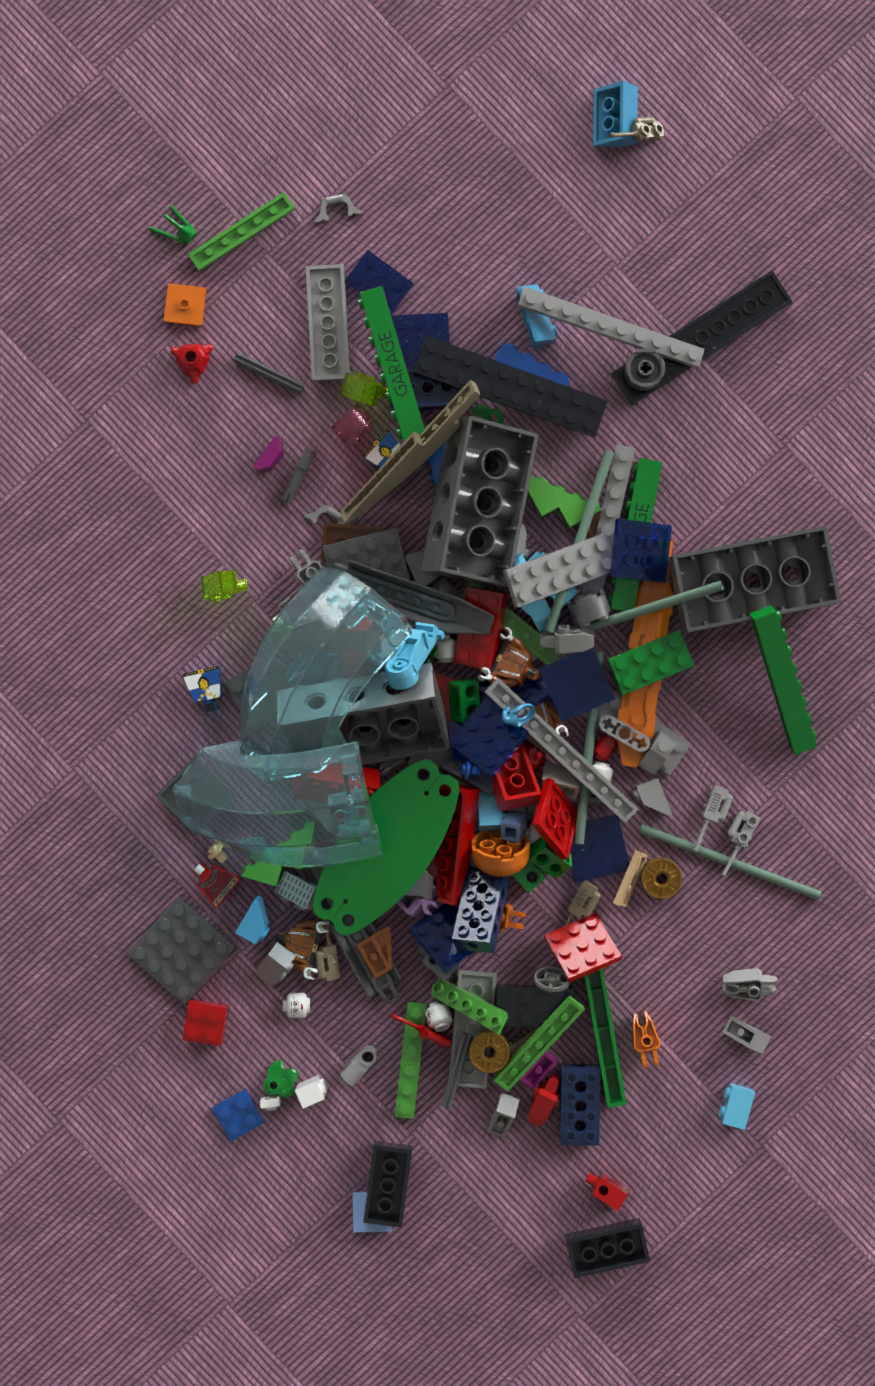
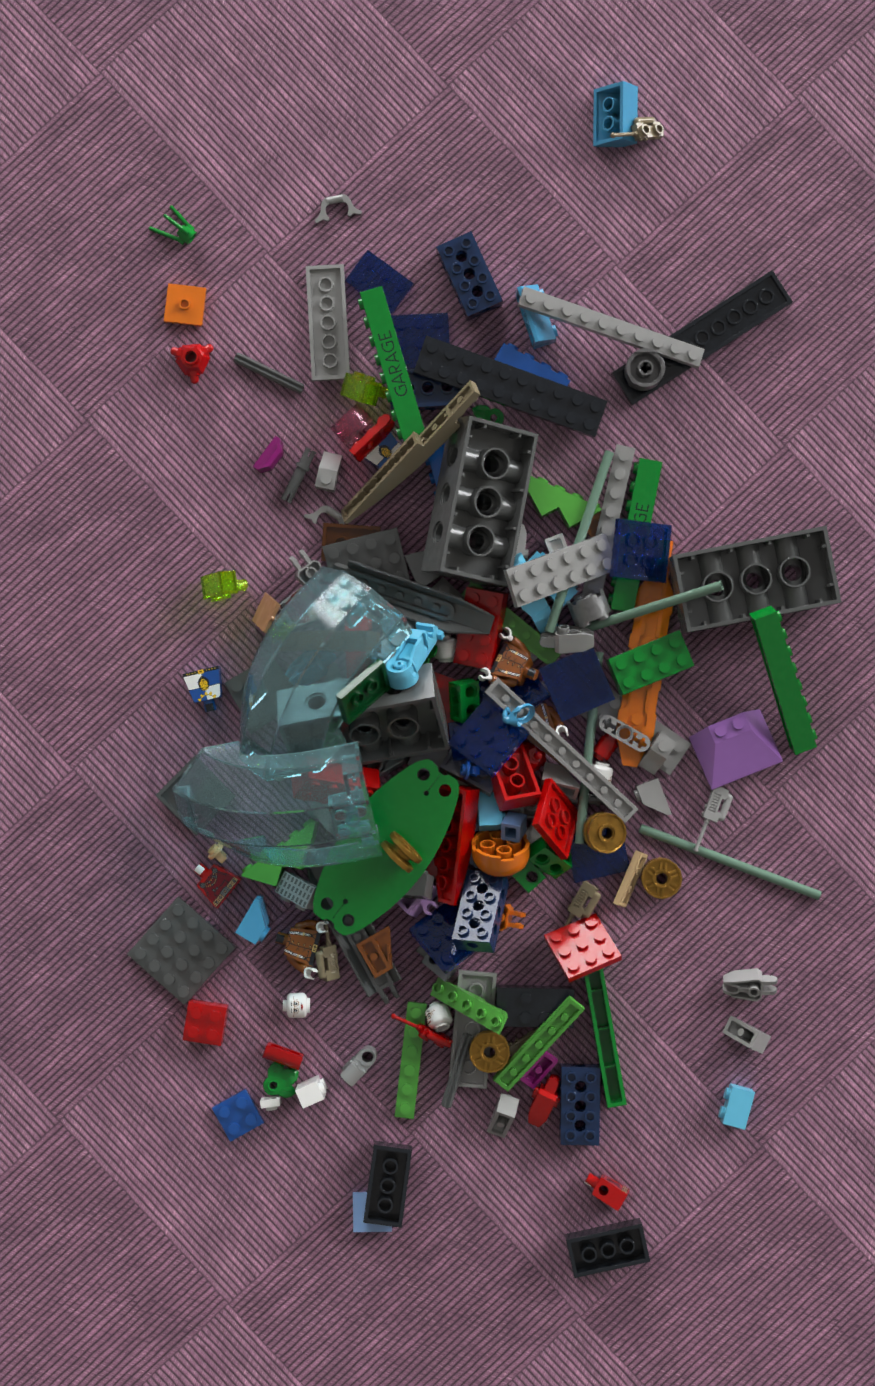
(241, 231): bright green plate -> none
(266, 612): none -> medium nougat piece
(275, 965): light grey brick -> none
(283, 1055): none -> red brick
(328, 472): none -> light grey slope
(363, 691): none -> dark green plate
(372, 438): none -> red hinge
(401, 852): none -> pearl gold wheel
(475, 264): none -> dark blue brick
(551, 979): light grey wheel -> none
(555, 542): none -> white plate
(615, 832): none -> pearl gold wheel
(645, 1039): orange hinge -> none
(735, 748): none -> medium lavender slope
(743, 836): light grey piece -> none

